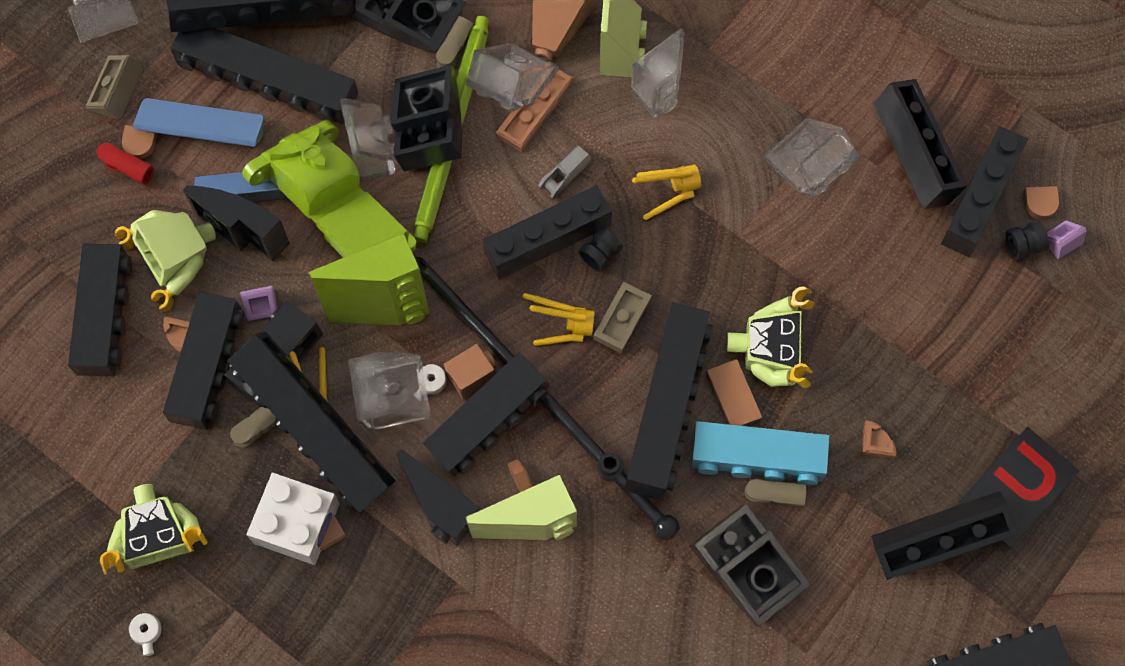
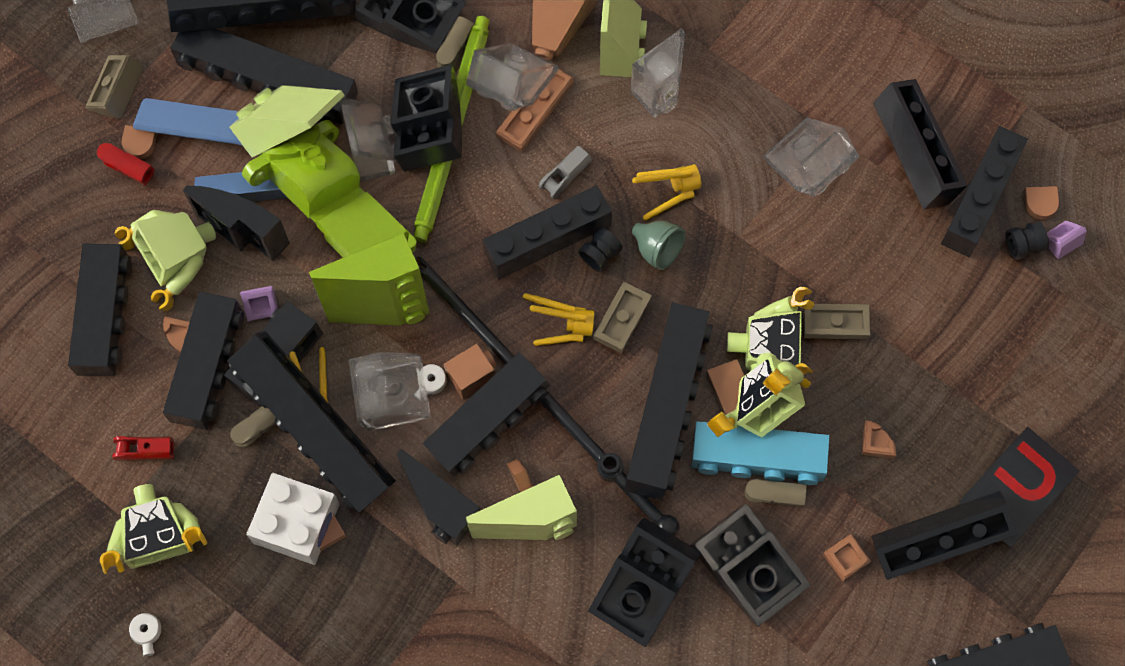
(147, 448): none -> red bar
(281, 115): none -> yellowish green slope
(644, 581): none -> black slope
(659, 242): none -> sand green helmet
(765, 398): none -> torso
(837, 321): none -> dark tan plate
(846, 557): none -> nougat tile

